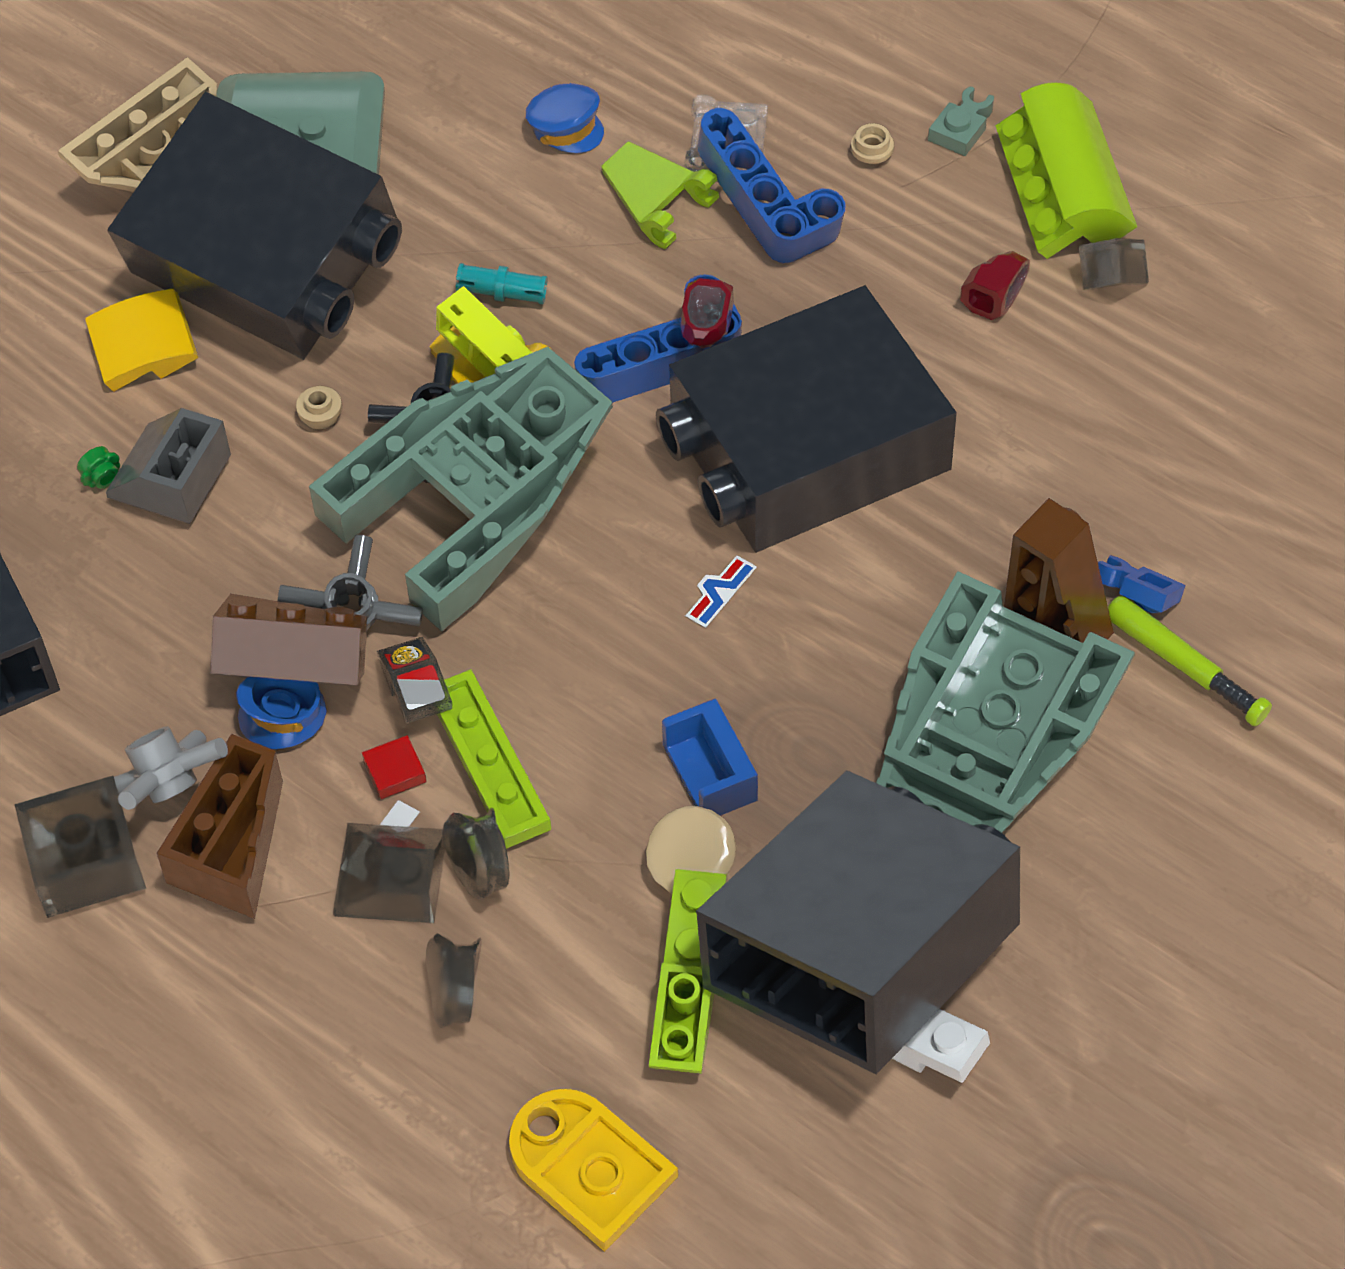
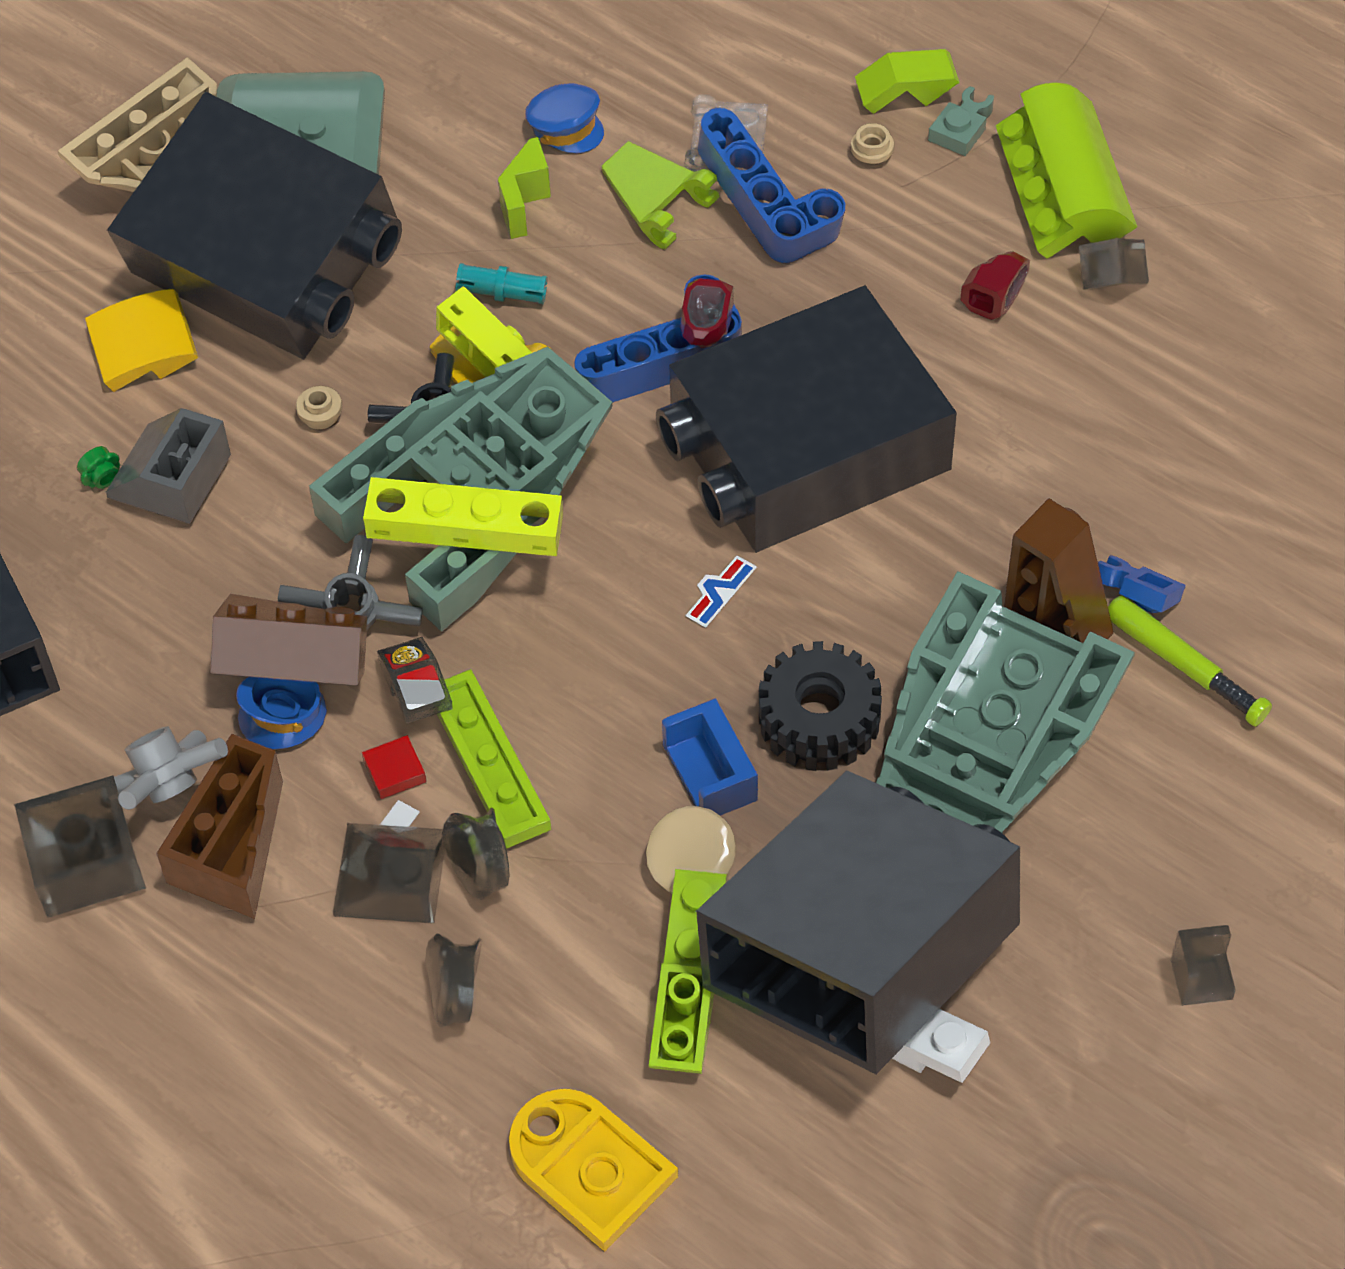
(463, 516): none -> neon yellow piece
(522, 182): none -> lime slope
(819, 735): none -> black tyre
(921, 73): none -> lime slope
(1203, 965): none -> clear smoke panel

